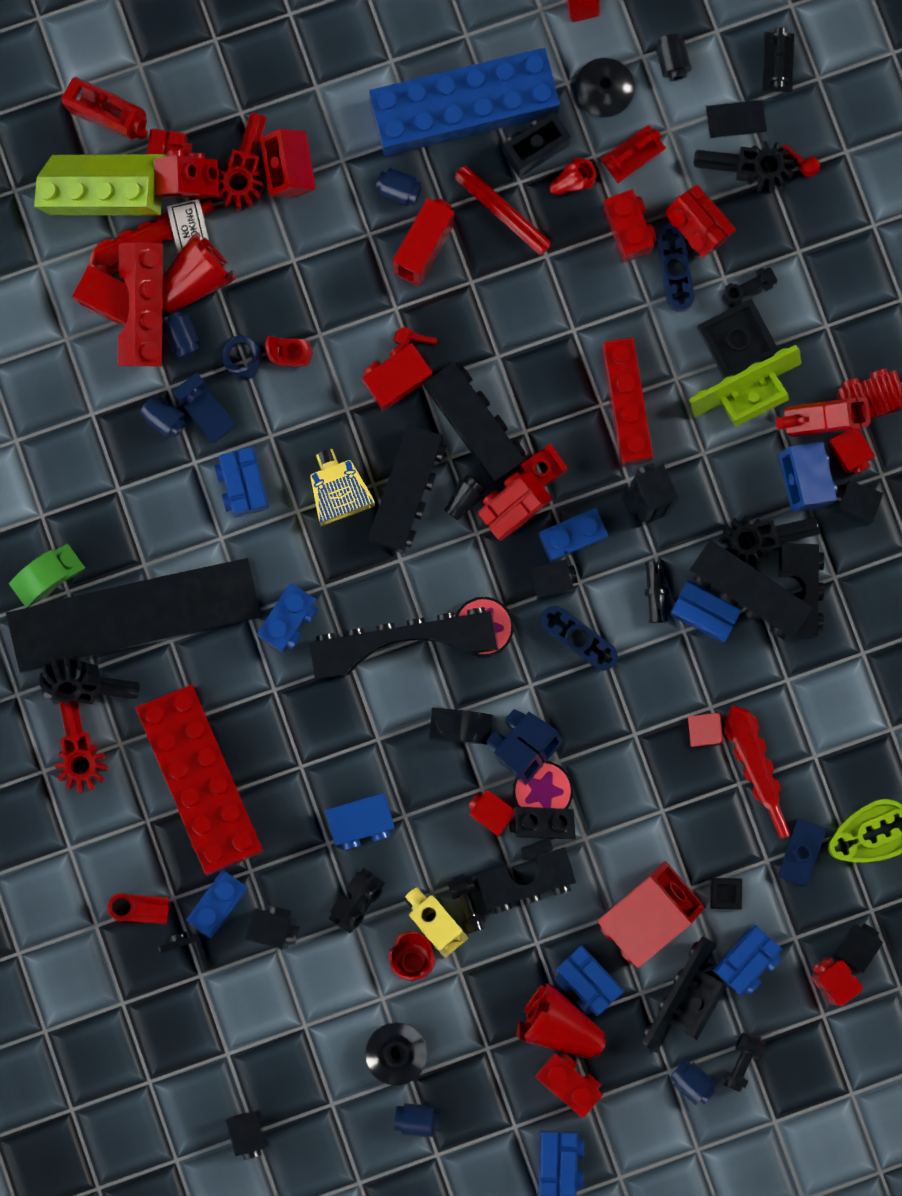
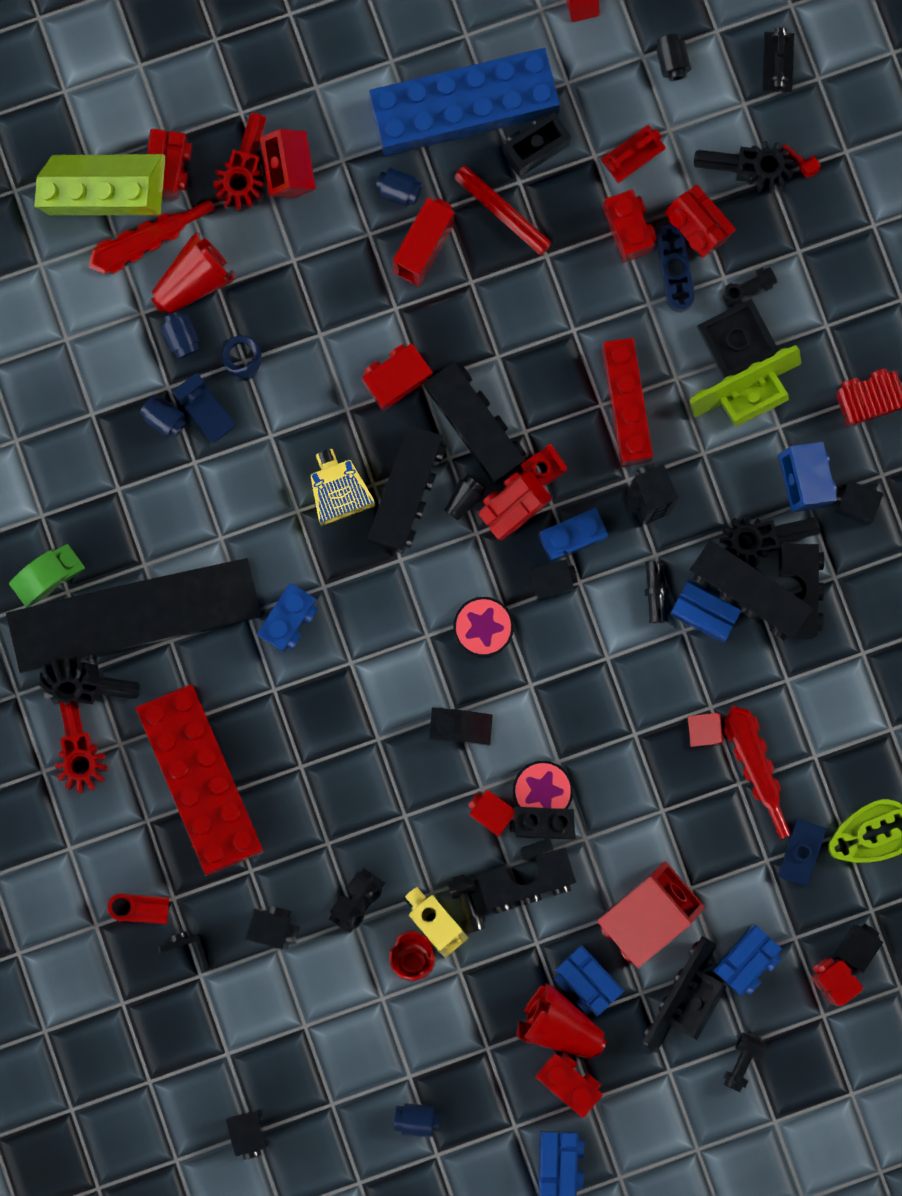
(103, 294): red brick -> none
(105, 109): red piece -> none
(143, 273): red arch -> none
(185, 221): white sticker -> none
(186, 175): red brick -> none
(217, 904): blue brick -> none
(242, 481): blue brick -> none
(288, 351): red hair -> none
(341, 655): black arch -> none
(360, 820): blue brick -> none
(392, 1070): black dish -> none
(405, 335): red hand -> none
(525, 745): dark blue hips -> none
(575, 177): red animal -> none
(601, 646): dark blue beam -> none
(604, 101): black dish -> none
(693, 1082): dark blue brick -> none
(725, 893): black tile -> none
(736, 118): black sticker -> none
(824, 416): red piece -> none
(851, 451): red brick -> none

